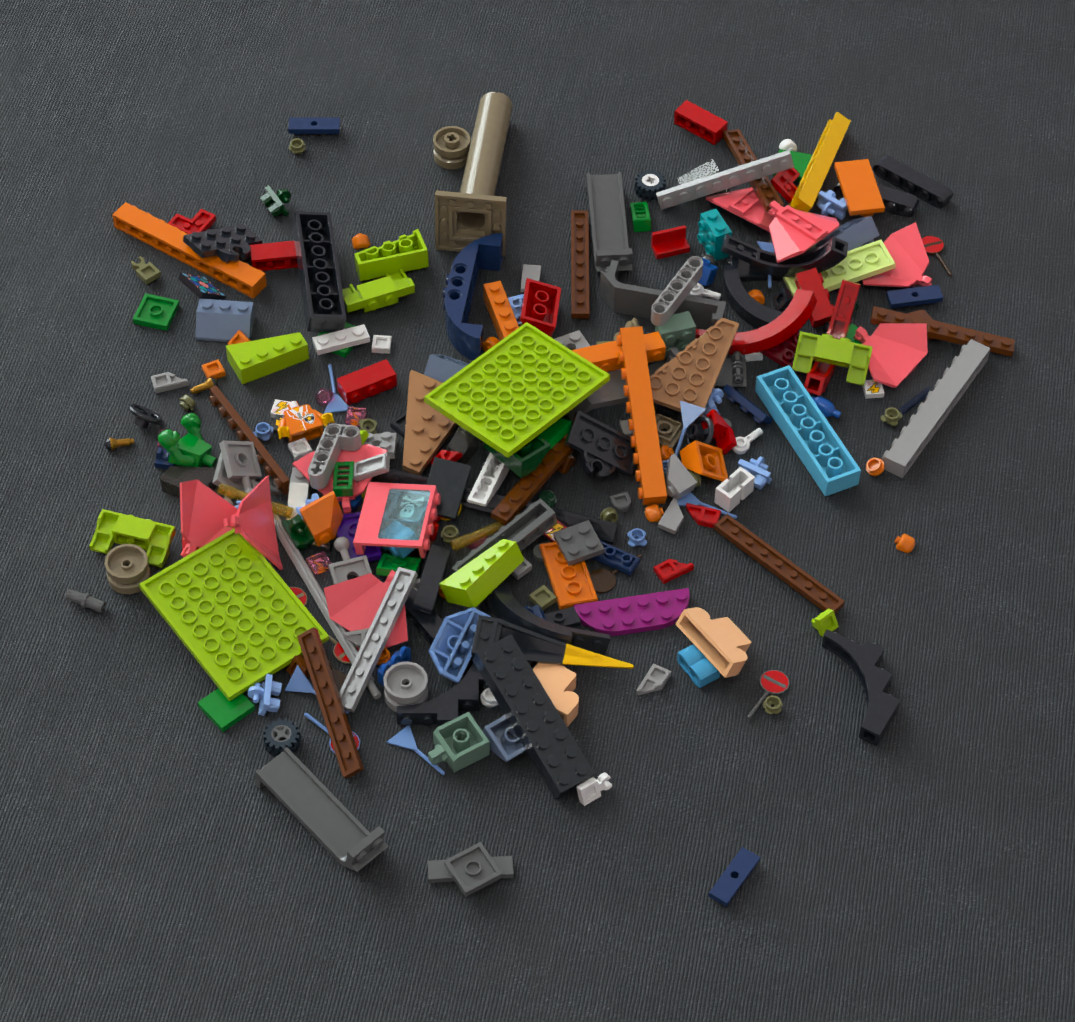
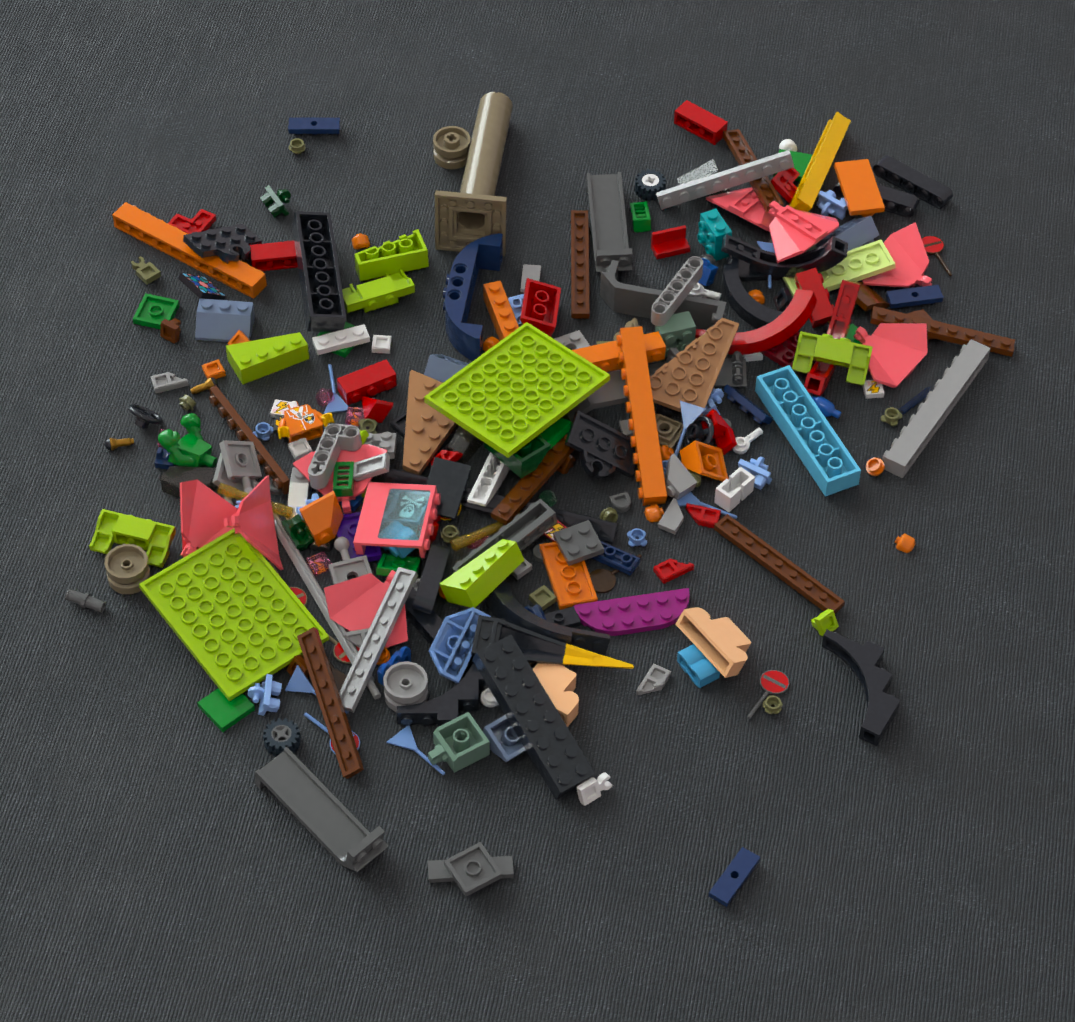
(170, 330): none -> reddish brown tile
(375, 408): none -> red slope
(868, 298): none -> reddish brown slope

